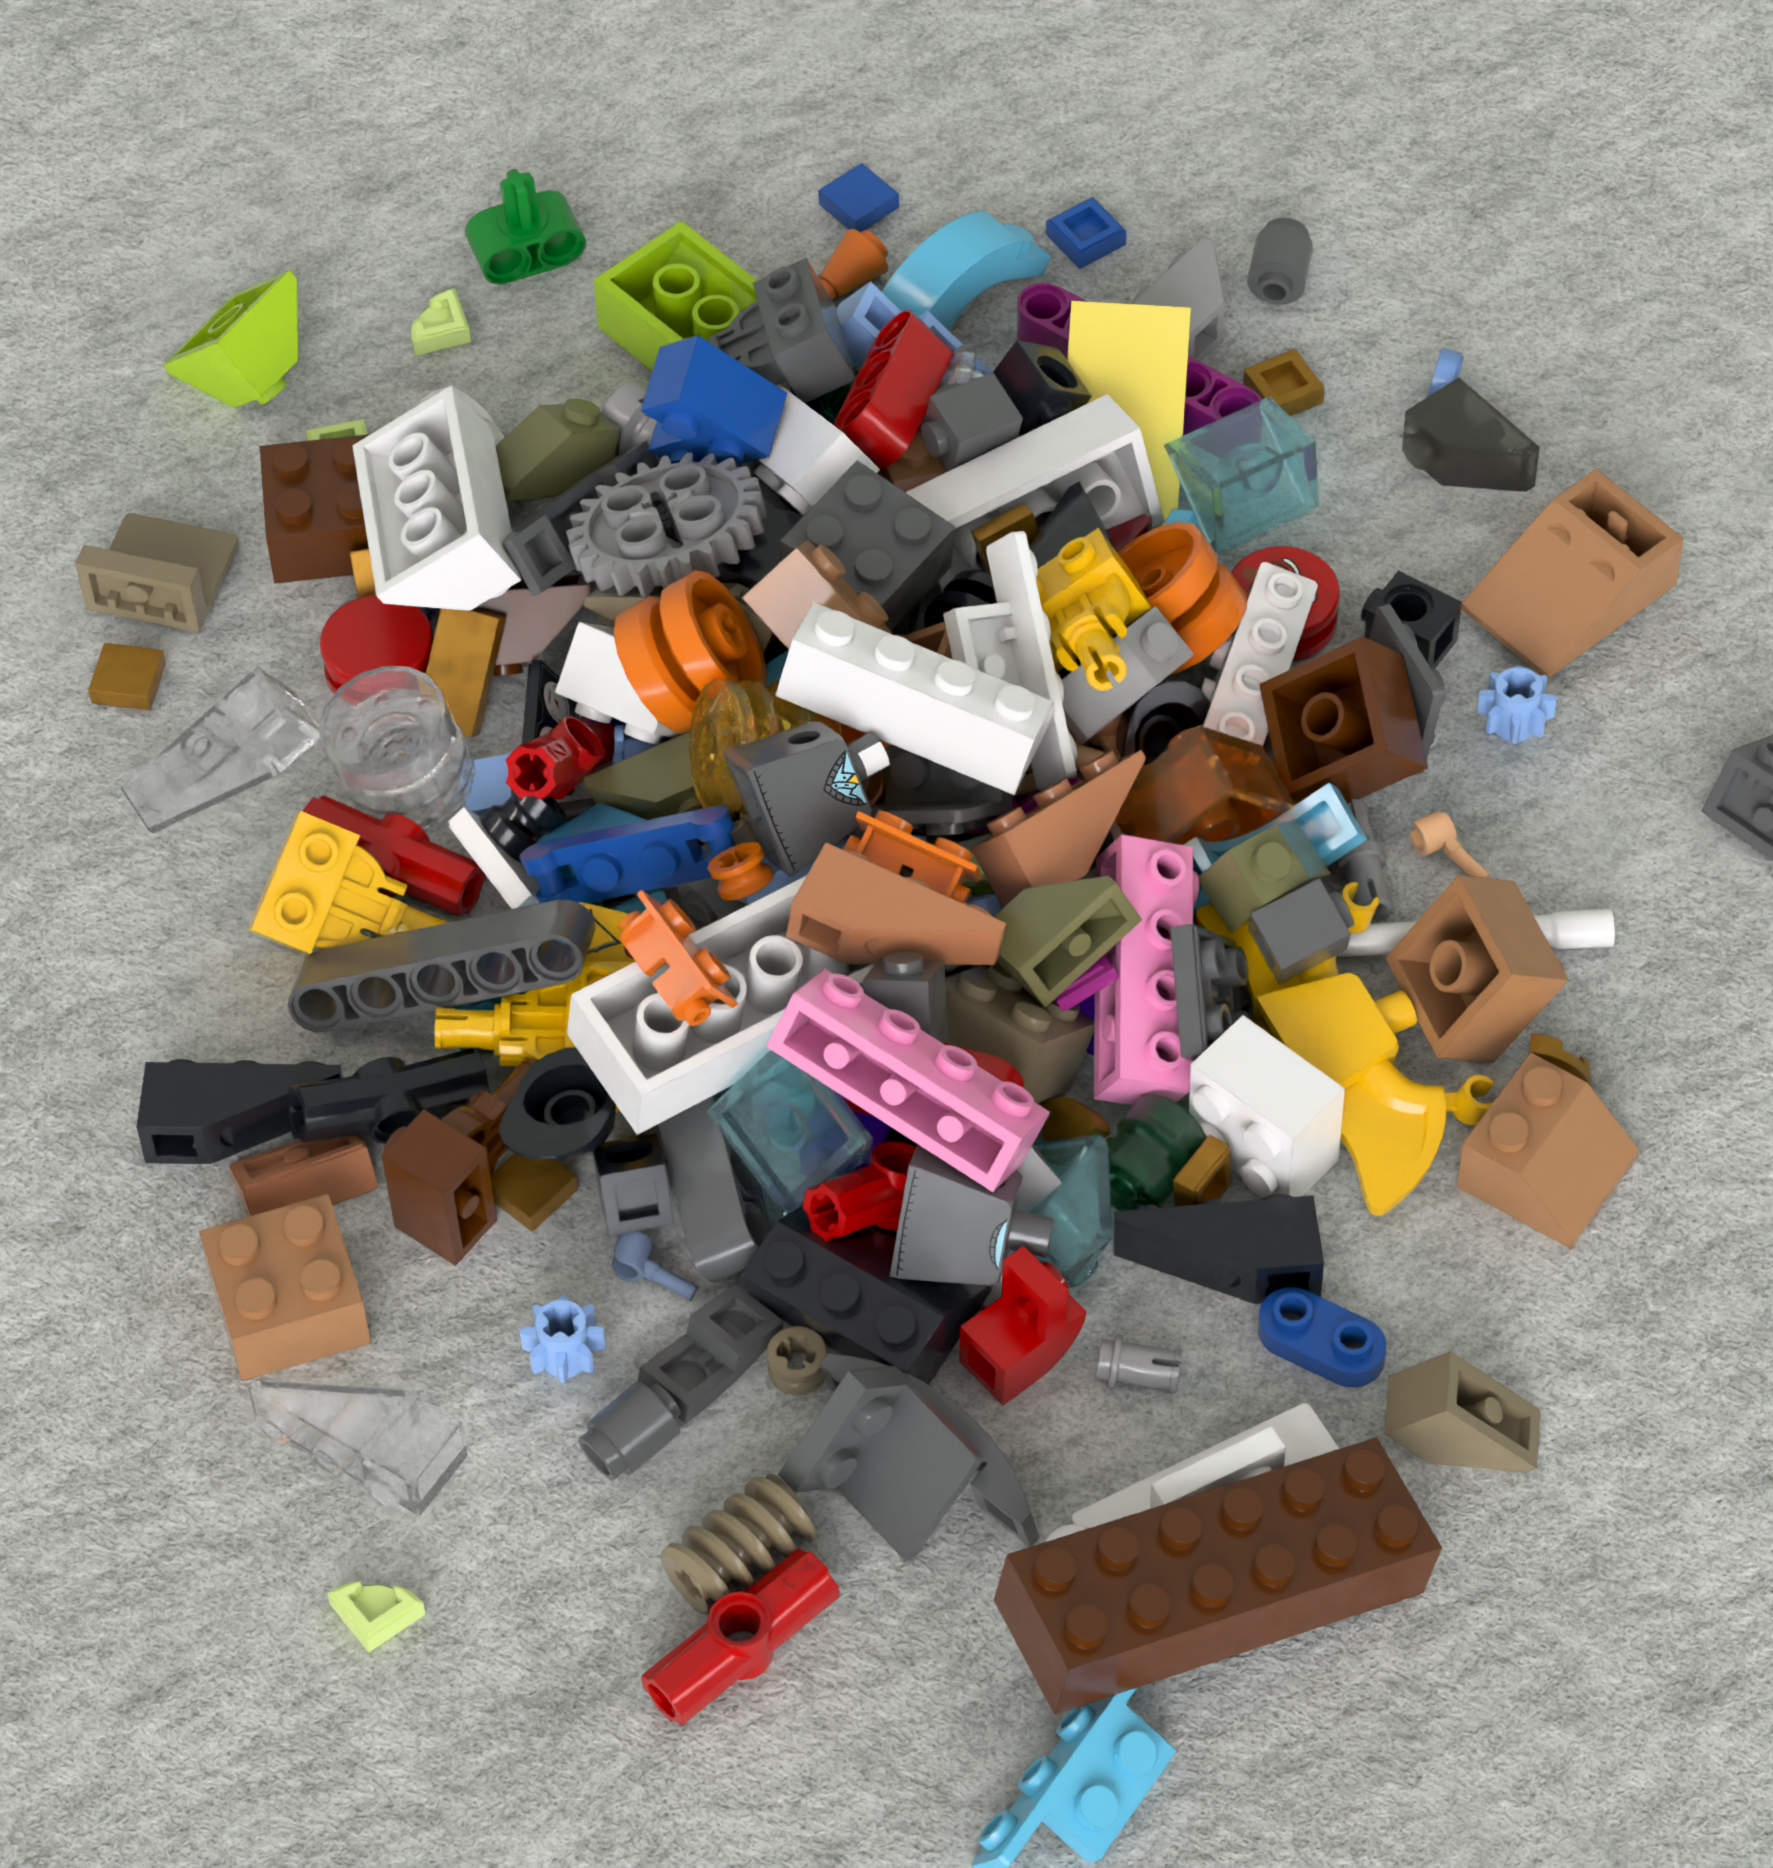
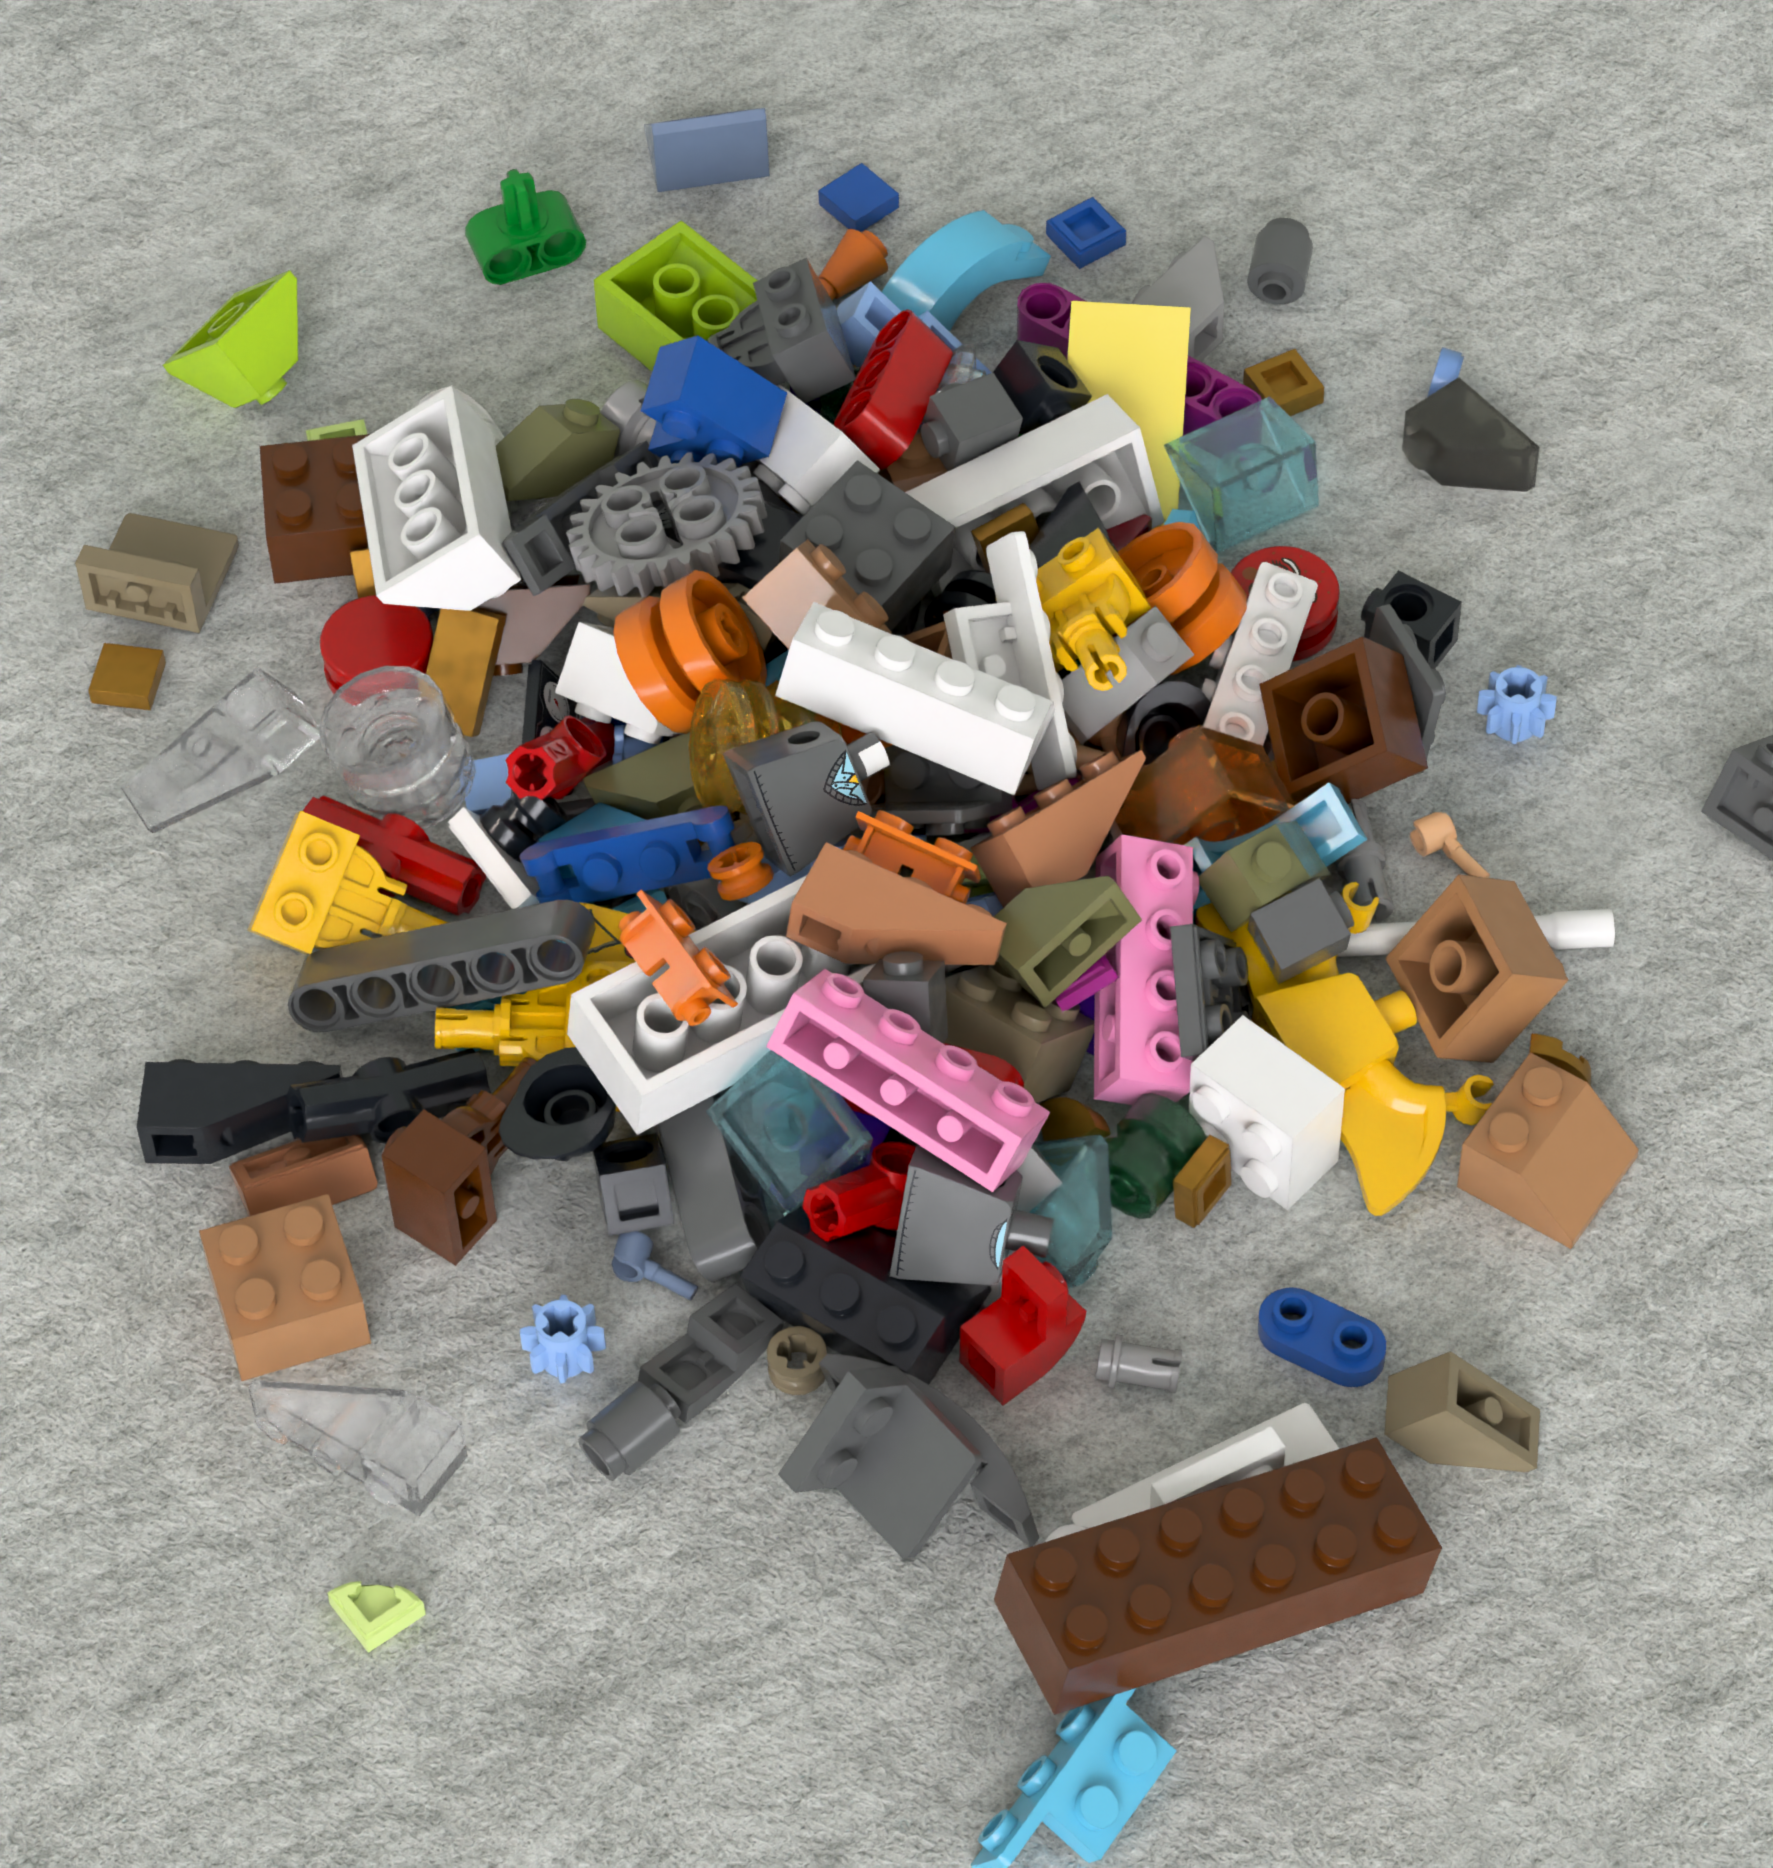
(440, 325): yellowish green tile -> none
(532, 1188): pearl gold tile -> none
(708, 149): none -> sand blue slope
(712, 1663): red piece -> none
(736, 1540): dark tan piece -> none
(1228, 1246): black slope -> none
(1576, 574): medium nougat slope -> none

